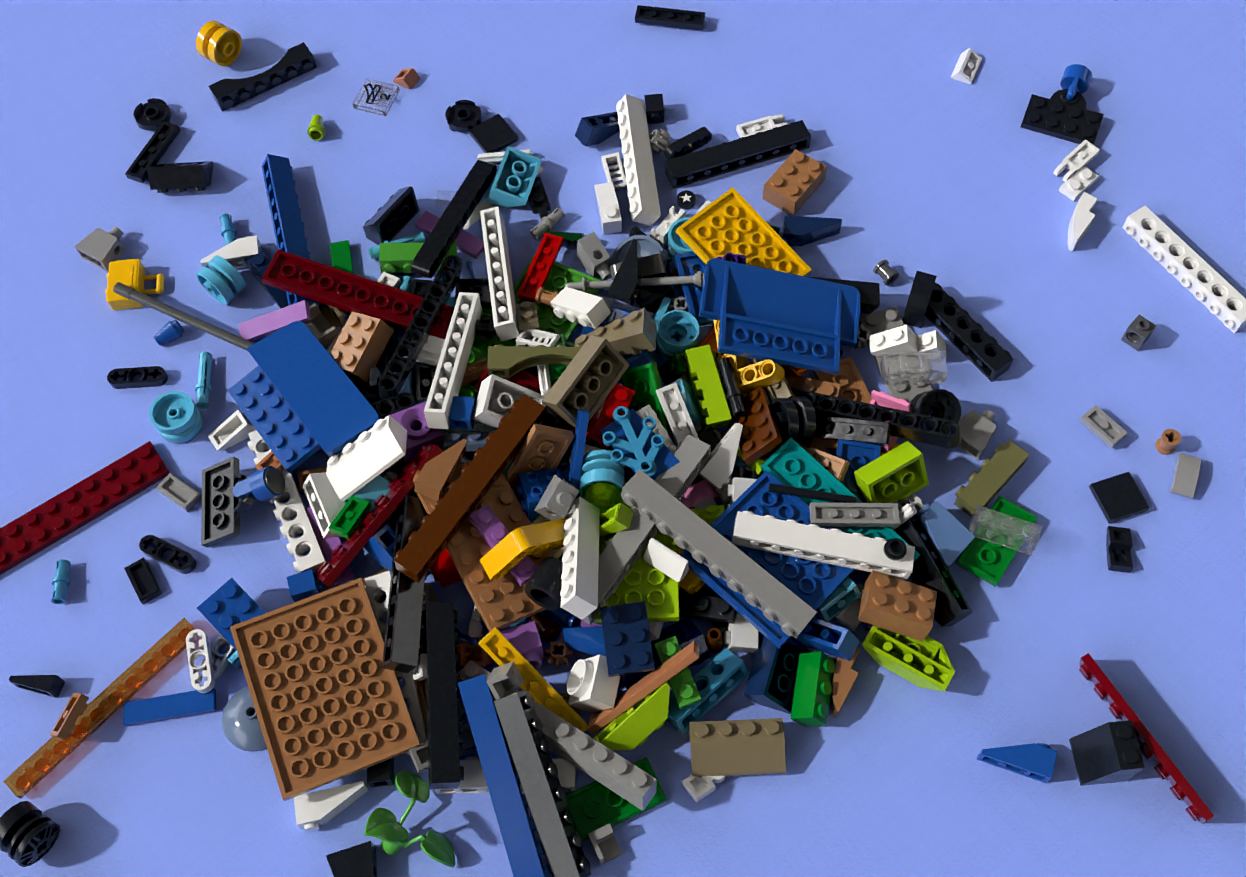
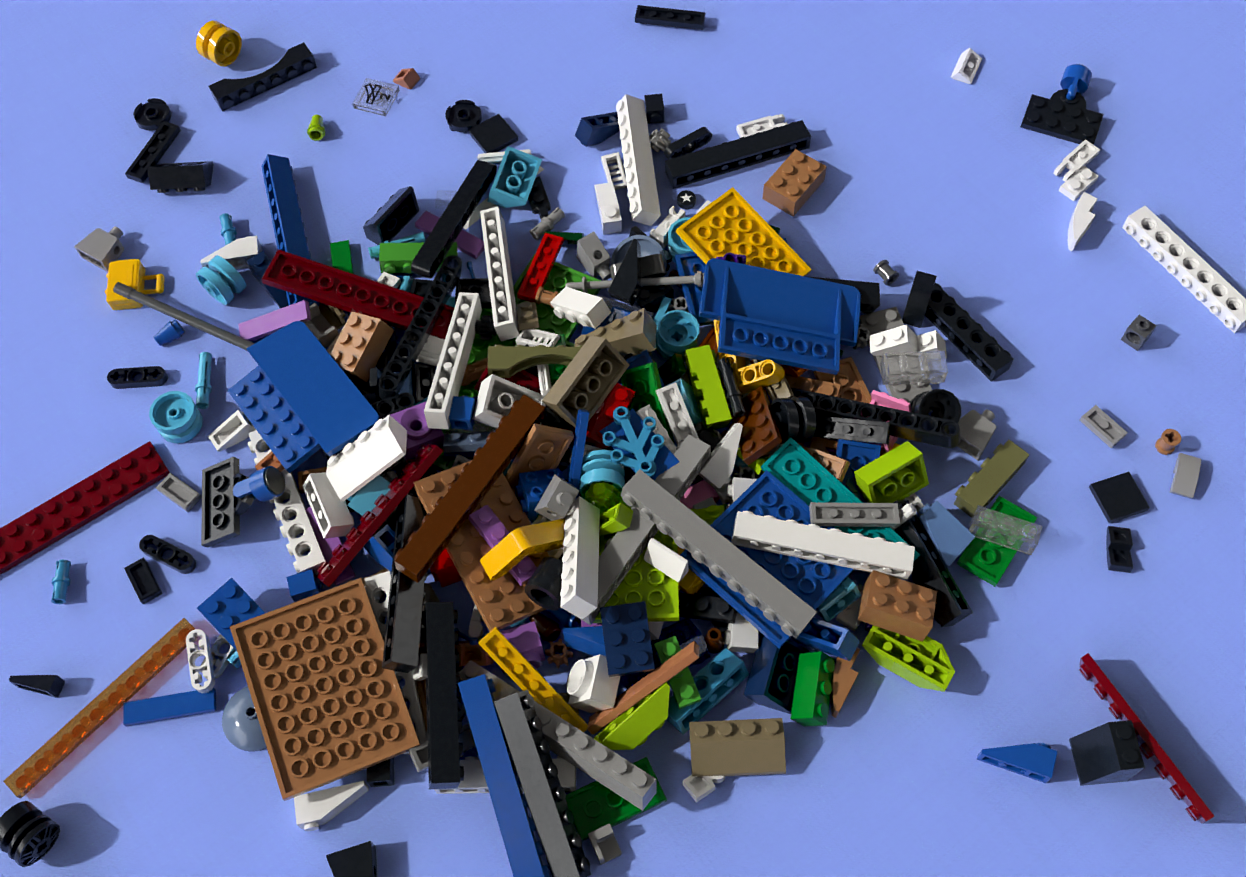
(66, 723): medium nougat plate -> none
(350, 517): green plate -> none
(384, 825): bright green plant -> none
(438, 471): medium nougat slope -> none
(504, 679): light grey panel -> none
(806, 230): dark blue slope -> none
(813, 494): black piece -> none
(895, 549): black plate -> none

